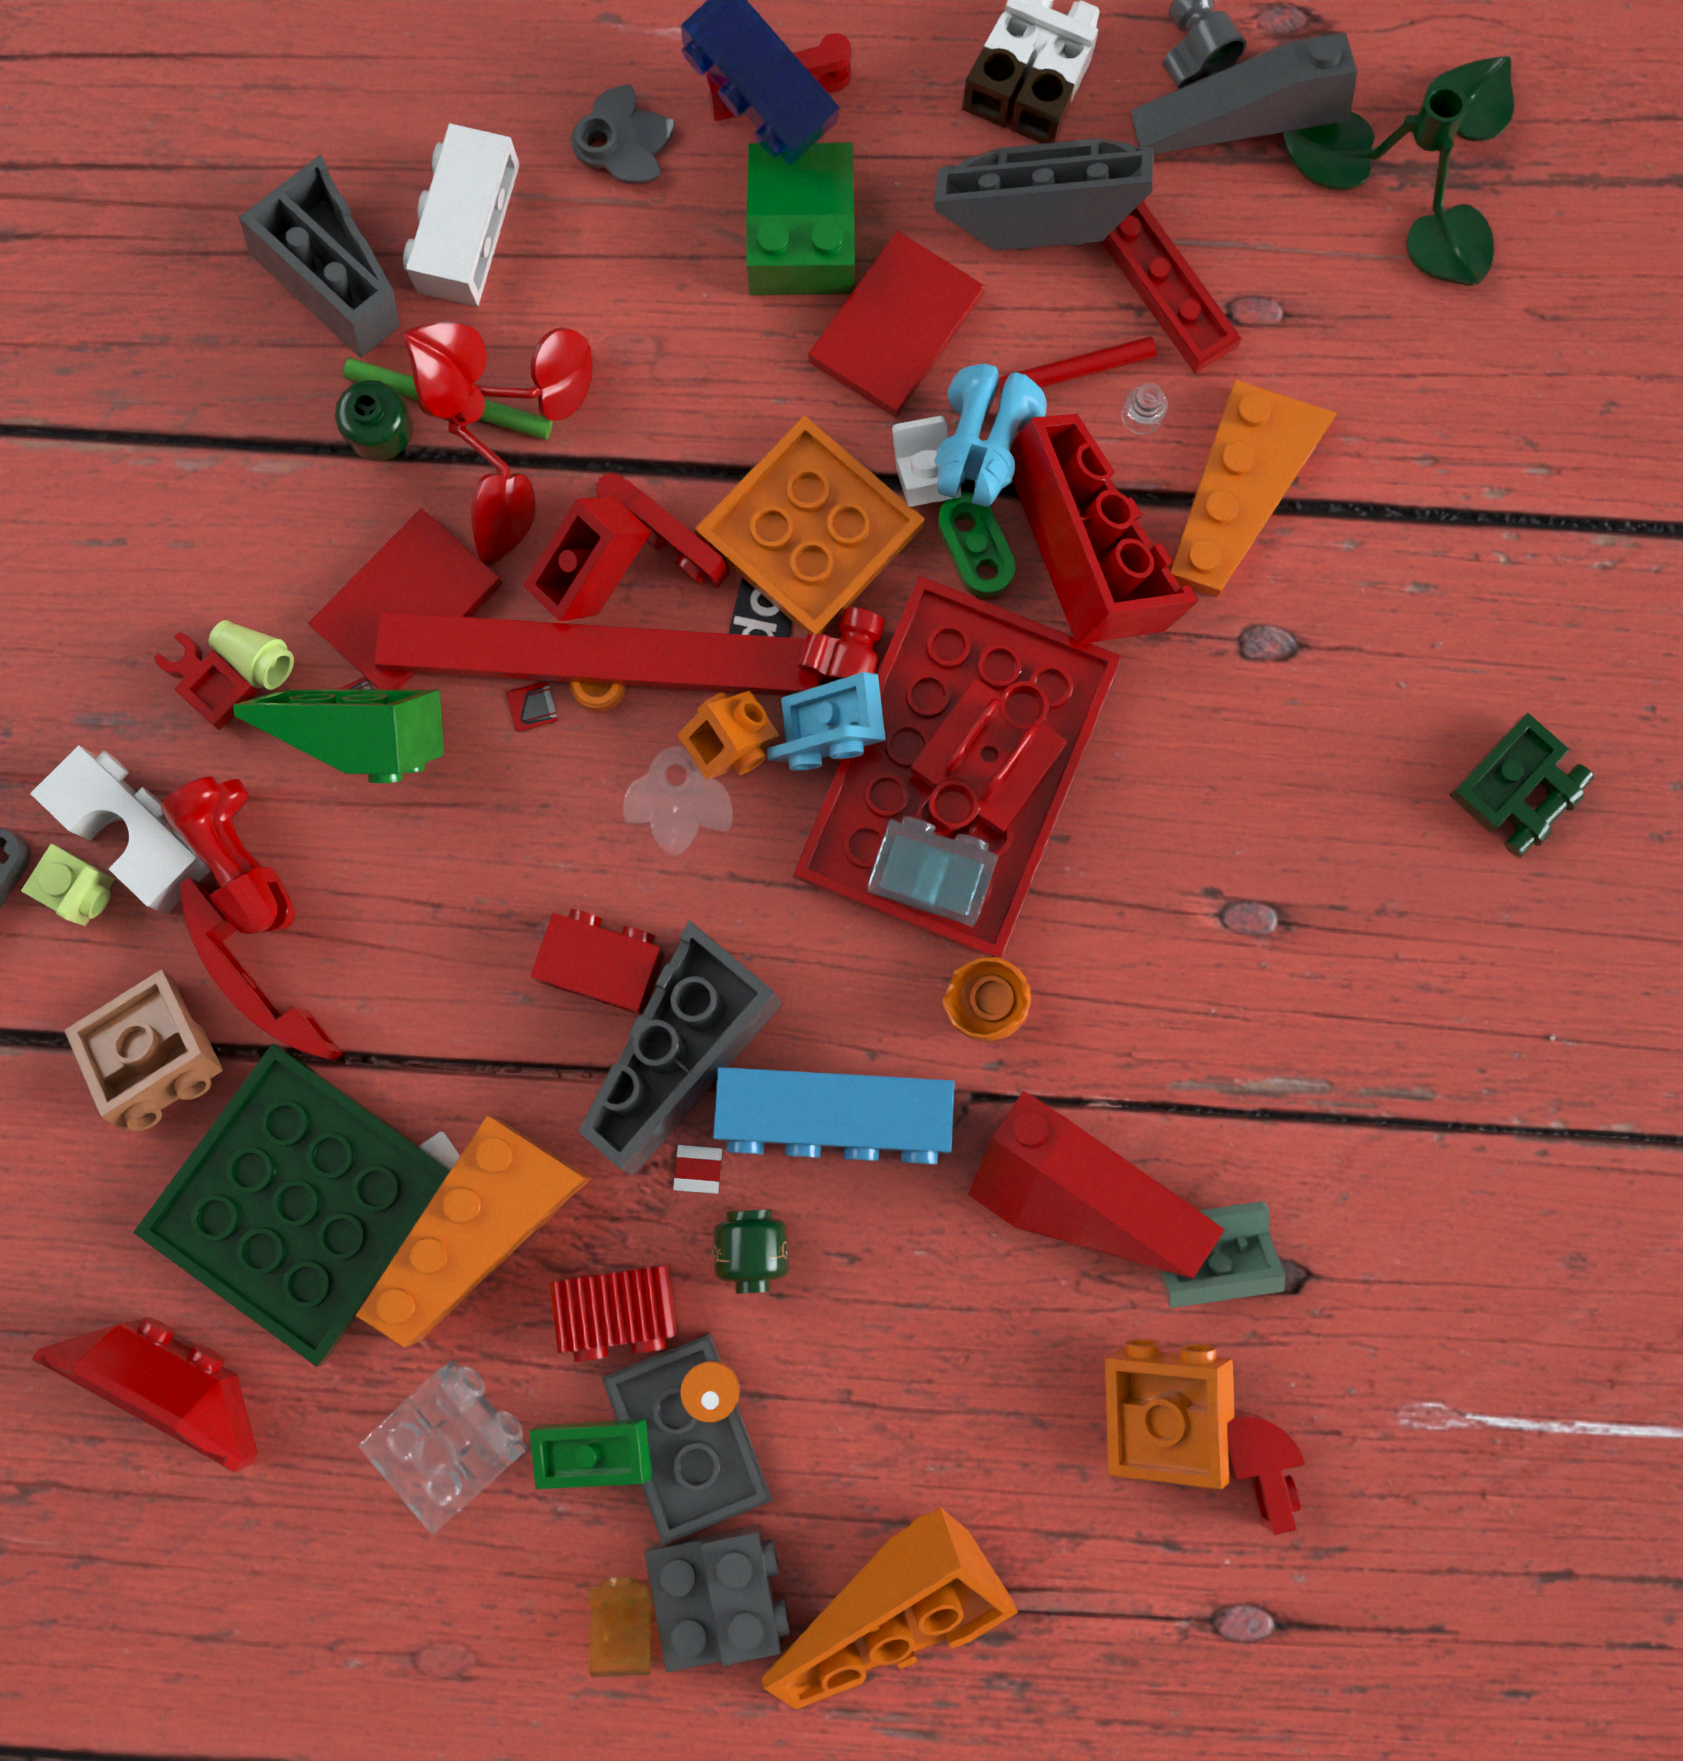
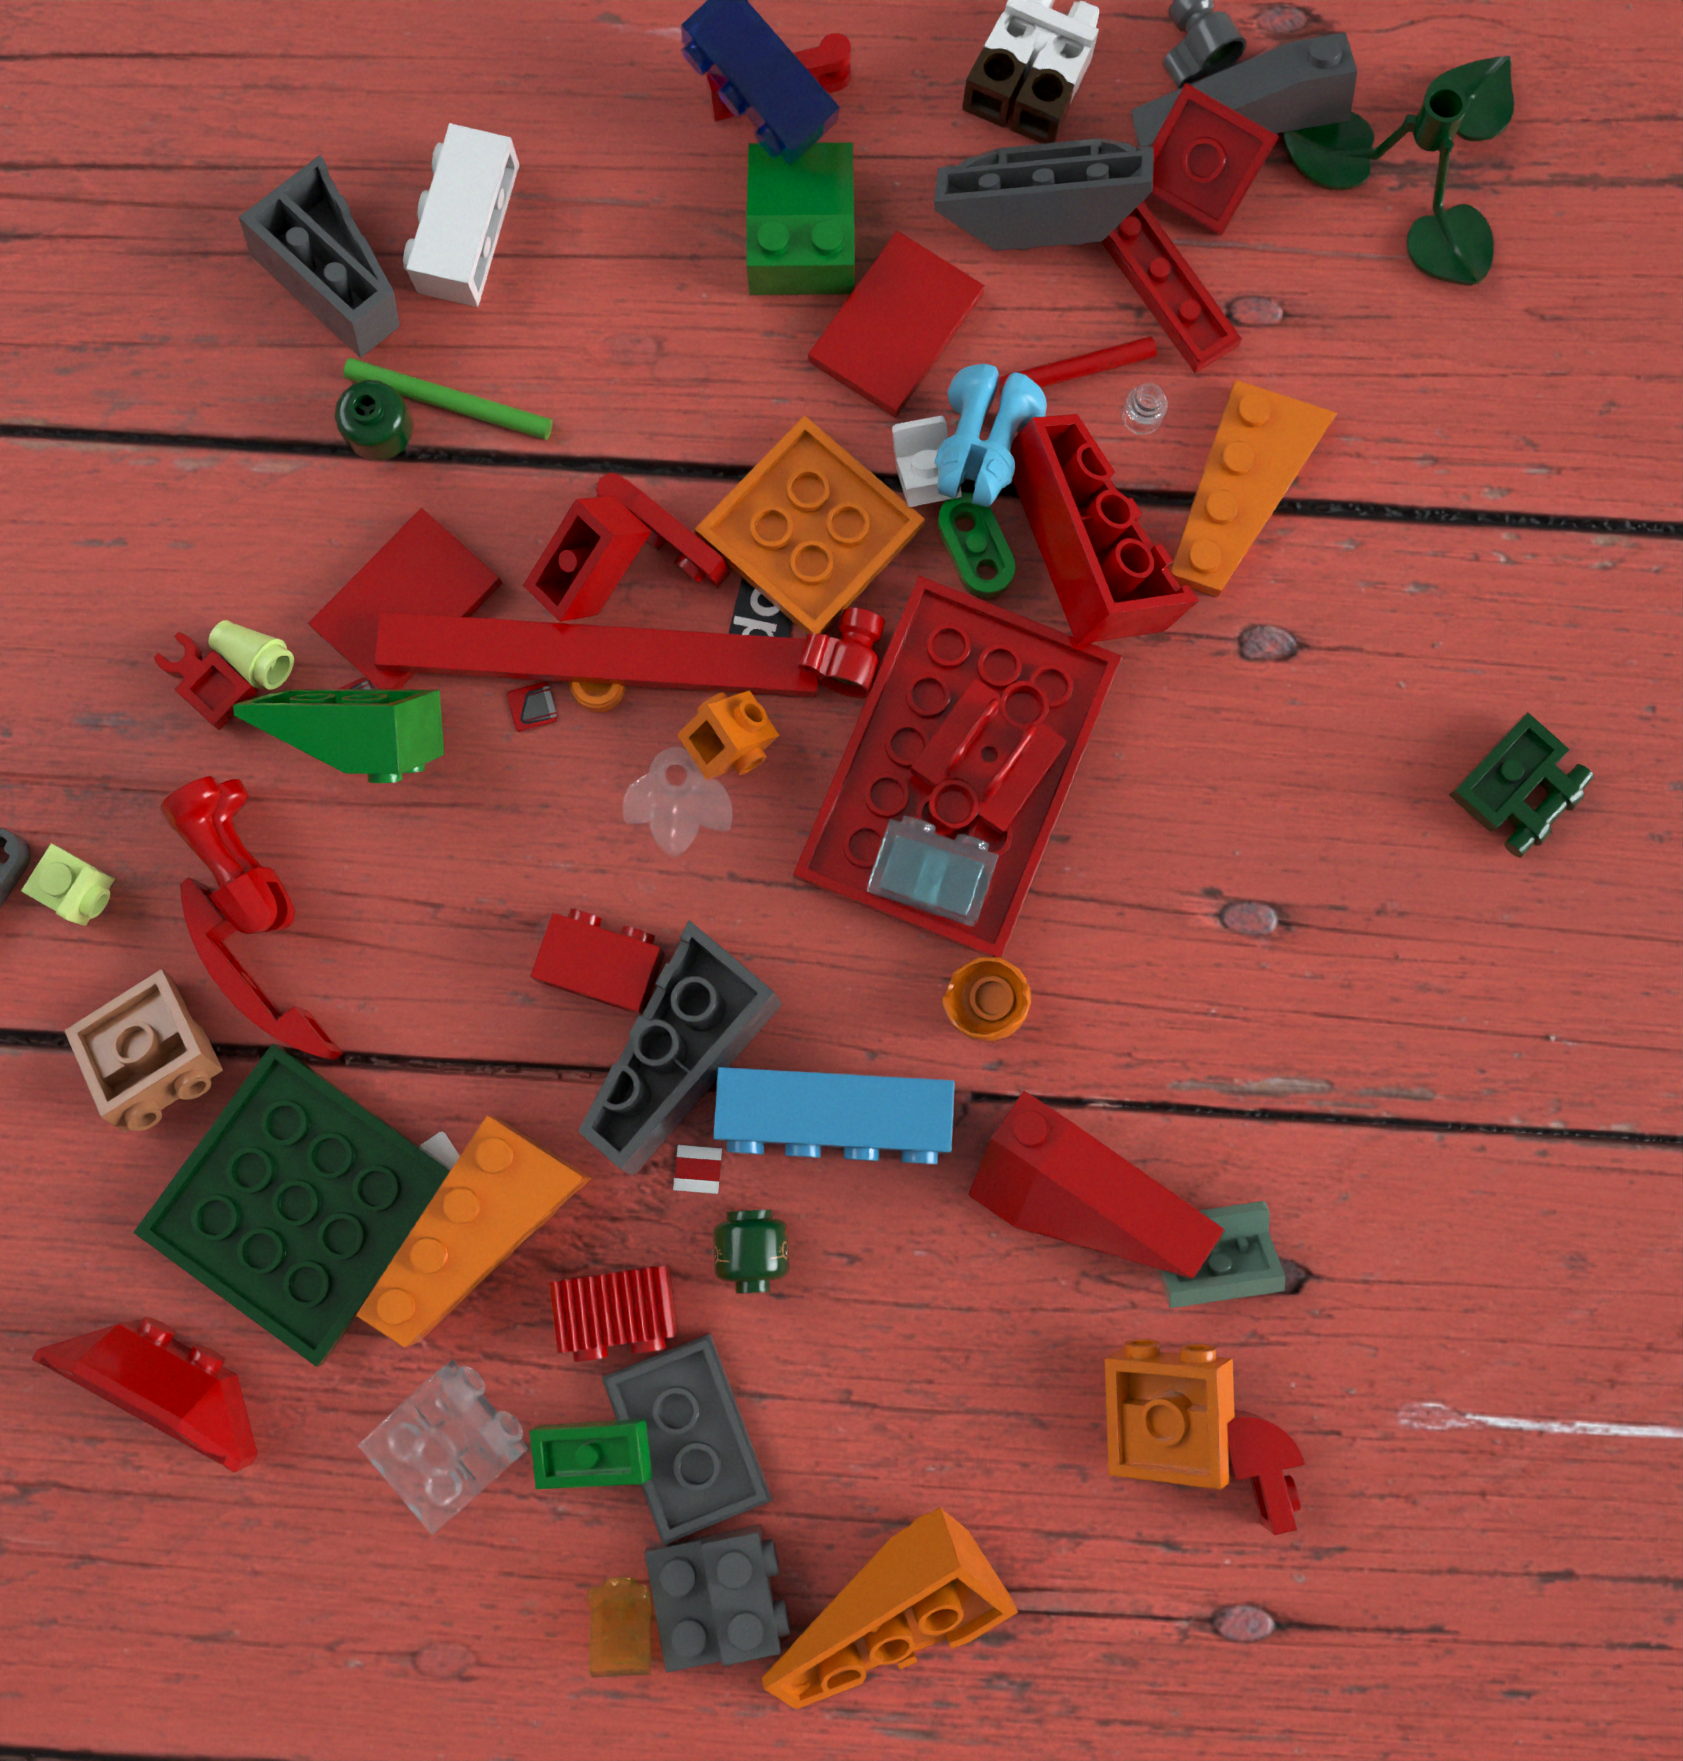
(90, 794): white arch -> none
(446, 365): red plant -> none
(630, 137): dark grey plate -> none
(710, 1391): orange tile -> none
(830, 722): medium azure bracket -> none
(1207, 158): none -> red tile

